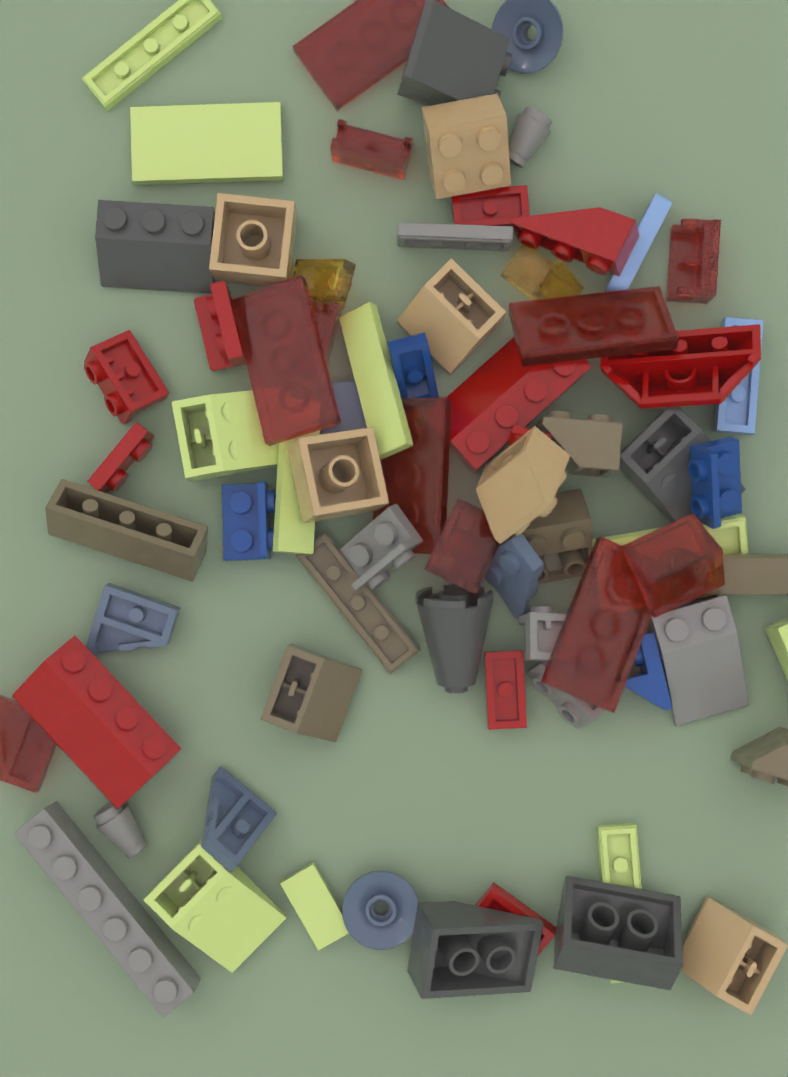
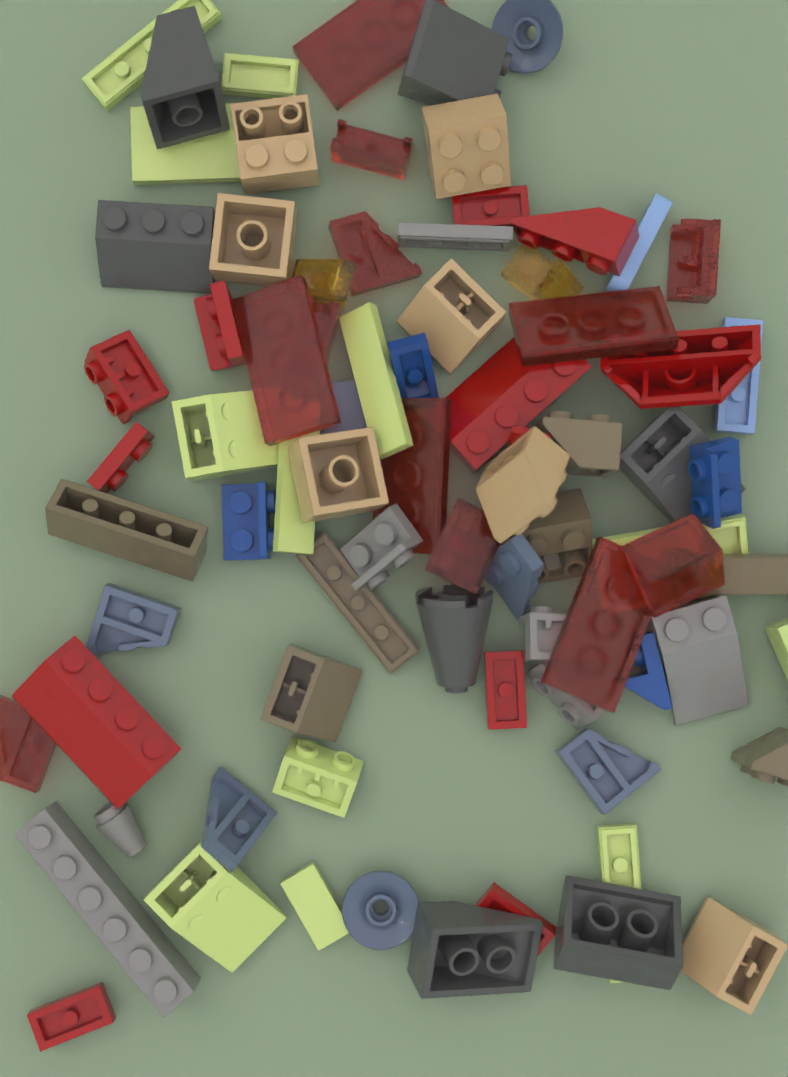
(71, 1016): none -> red plate
(181, 82): none -> dark grey slope
(259, 76): none -> yellowish green tile
(275, 144): none -> tan slope
(318, 776): none -> yellowish green bracket
(373, 252): none -> clear red wing
(527, 135): light grey cone -> none
(604, 768): none -> sand blue wing

